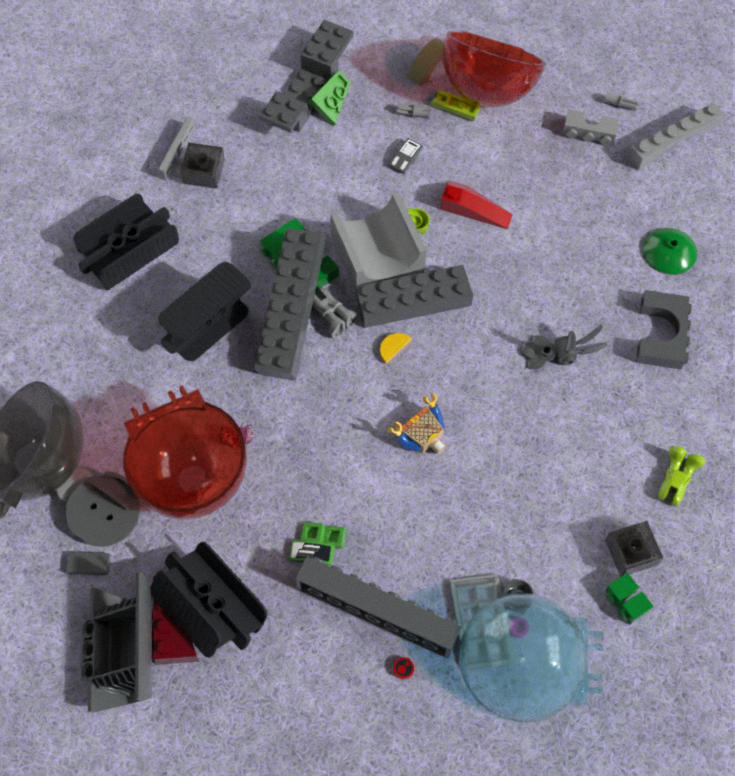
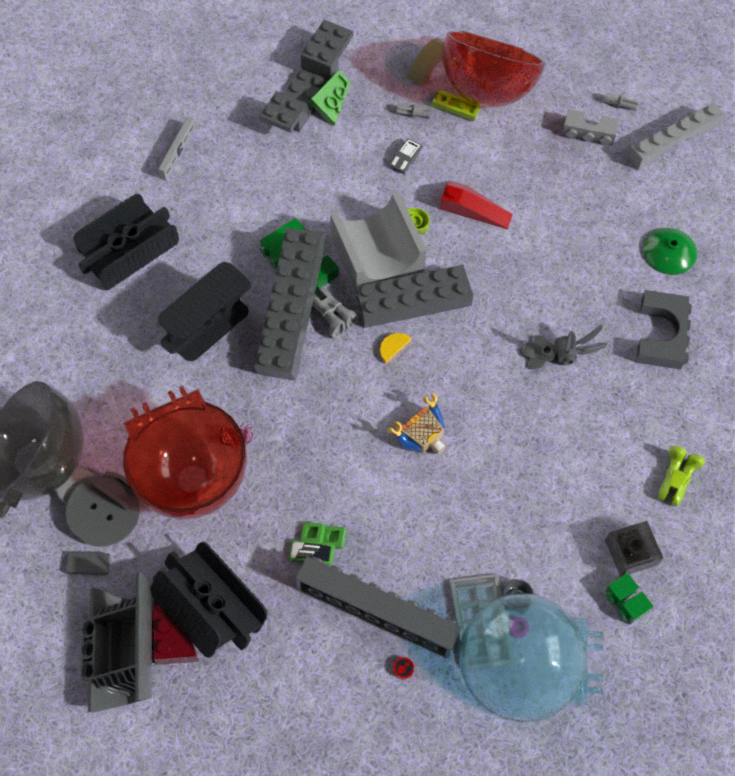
(202, 165): clear smoke brick -> none

